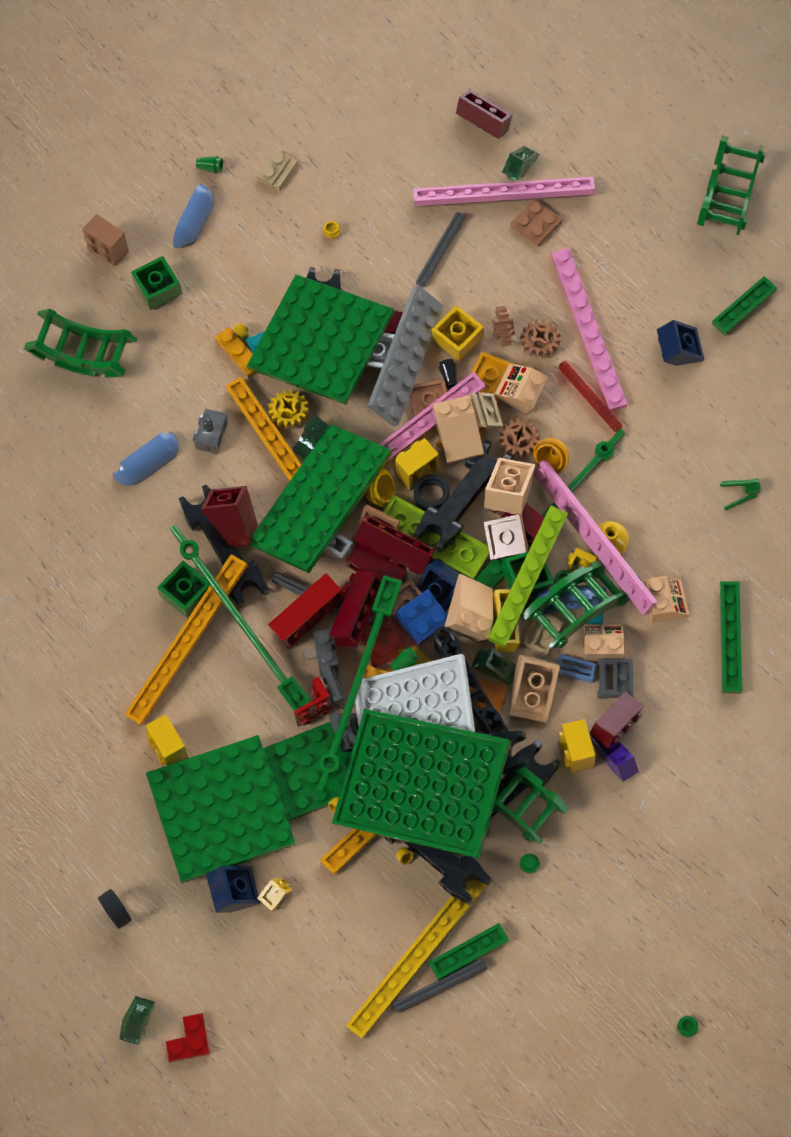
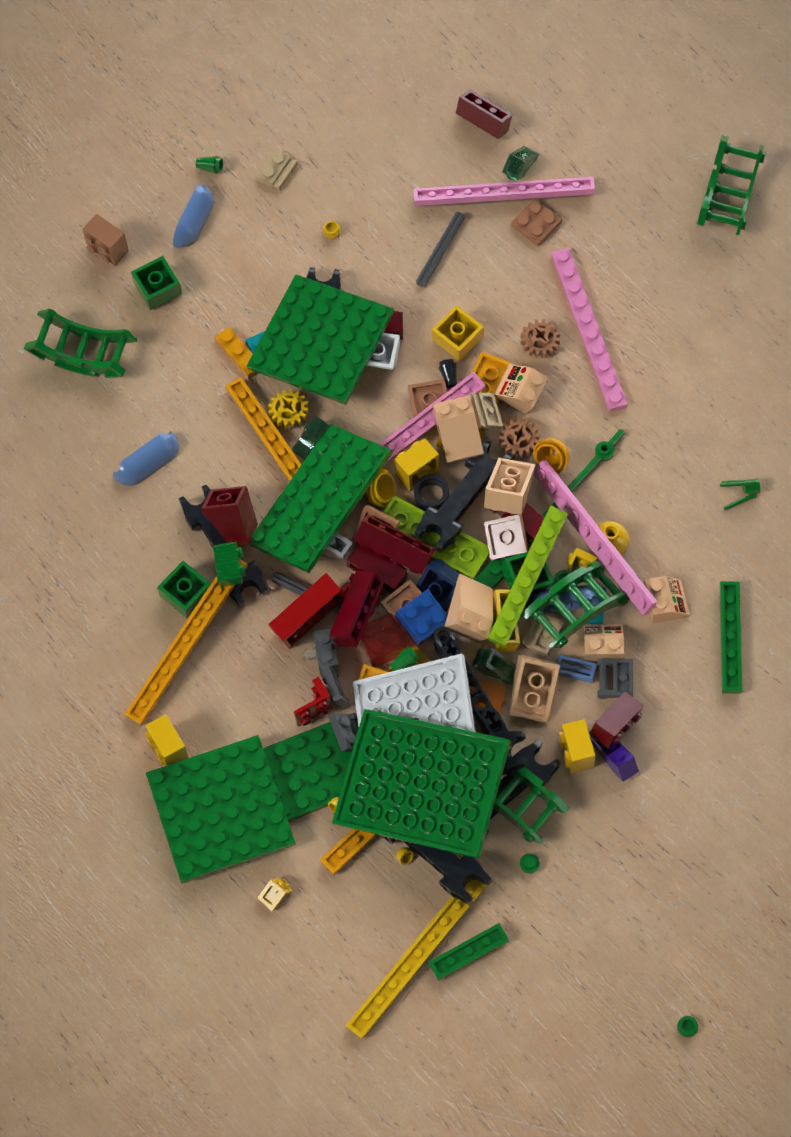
(114, 908): black tyre -> none
(136, 1020): clear green arch -> none
(195, 1042): red plate -> none
(210, 431): flat silver piece -> none
(228, 564): none -> green brick
(232, 888): dark blue slope -> none
(241, 330): yellow plate -> none
(289, 687): green bar -> none
(382, 607): green bar -> none
(405, 356): light grey plate -> none
(440, 985): dark grey axle -> none
(503, 326): nougat gear -> none
(590, 396): clear red axle -> none
(680, 343): dark blue slope -> none
(744, 305): green plate -> none

